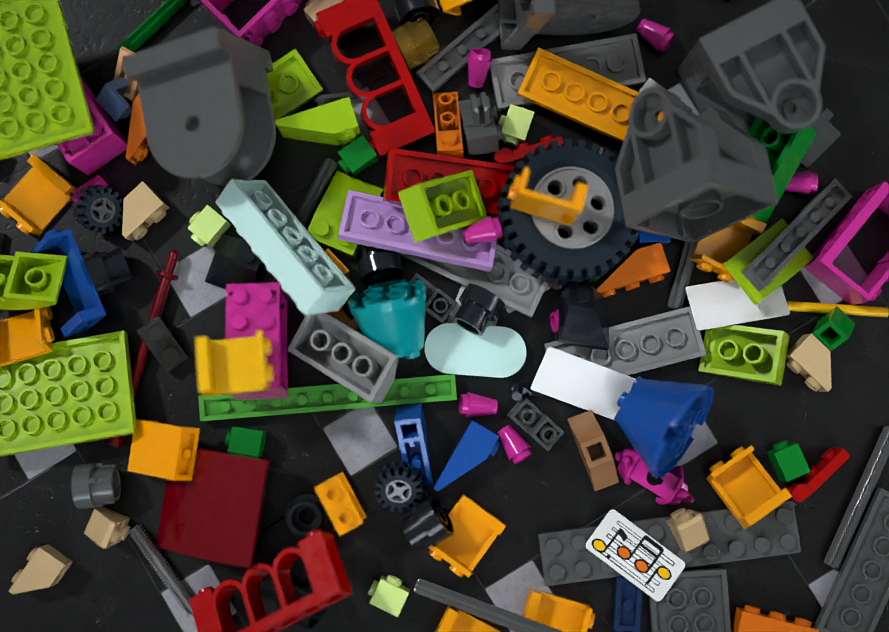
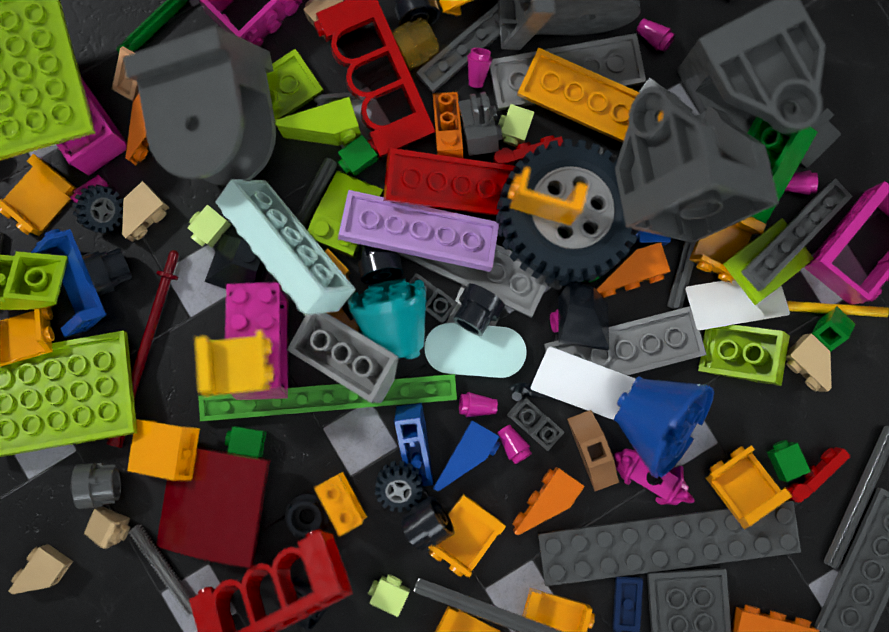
(112, 101): medium blue panel -> none
(161, 343): pearl dark grey plate -> none
(442, 205): lime slope -> none
(483, 231): dark pink cone -> none
(553, 498): none -> orange slope
(635, 555): sticker -> none
(688, 529): tan slope -> none

